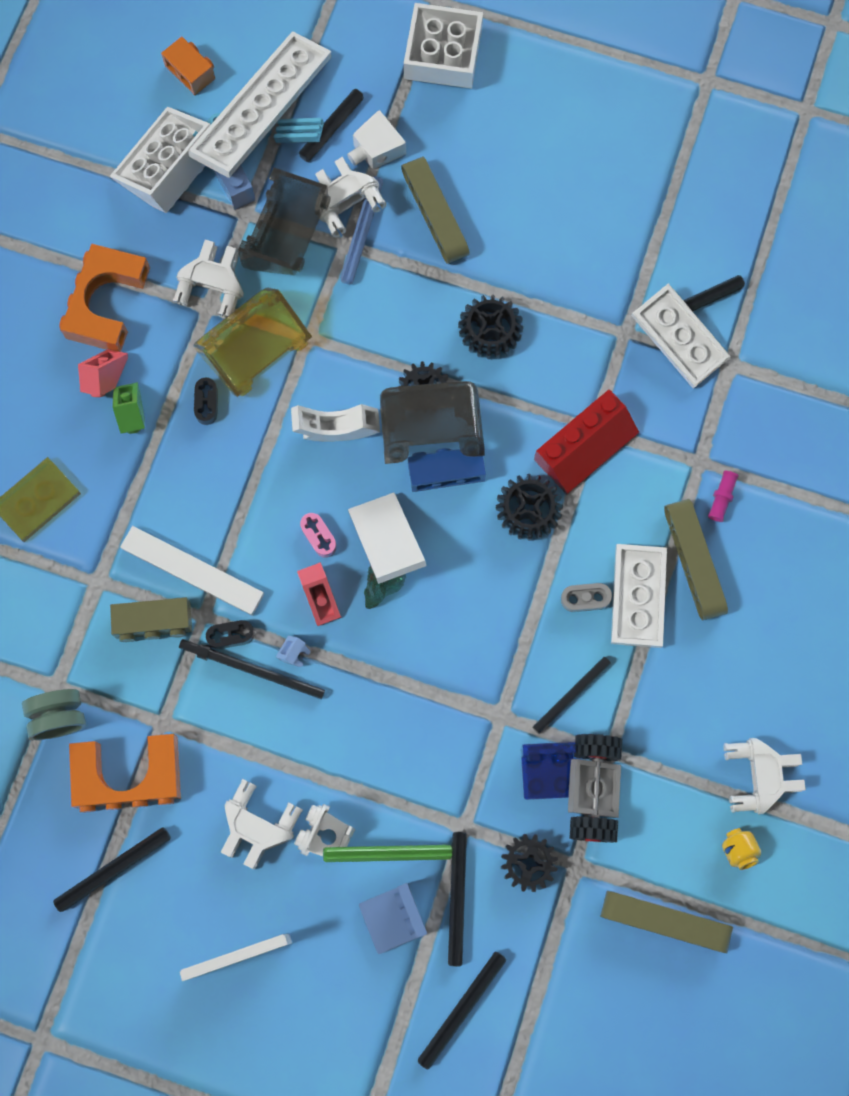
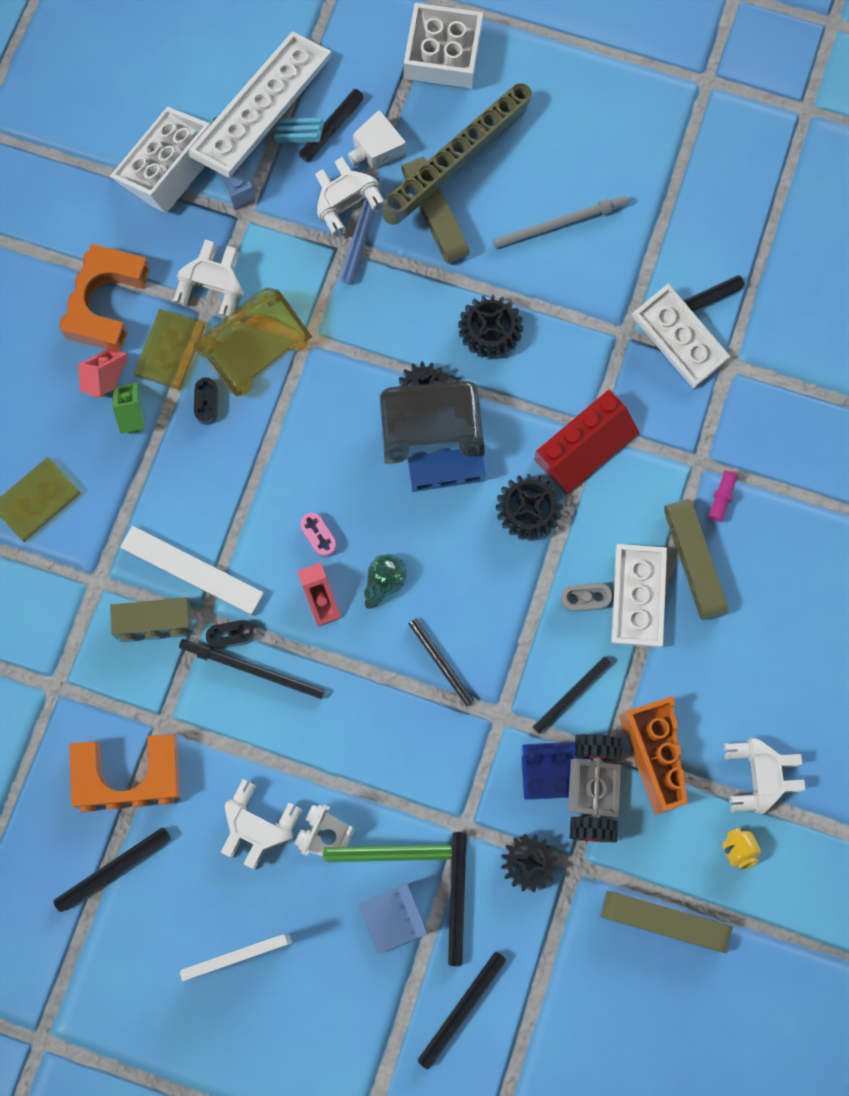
(53, 714): sand green wheel -> none
(169, 349): none -> clear yellow tile
(188, 65): orange brick -> none
(285, 224): clear smoke windscreen -> none
(290, 650): light blue tile -> none
(337, 425): white arch -> none
(387, 538): white tile -> none
(441, 662): none -> black bar
(498, 116): none -> olive beam
(603, 207): none -> light grey bar
(656, 752): none -> orange wedge

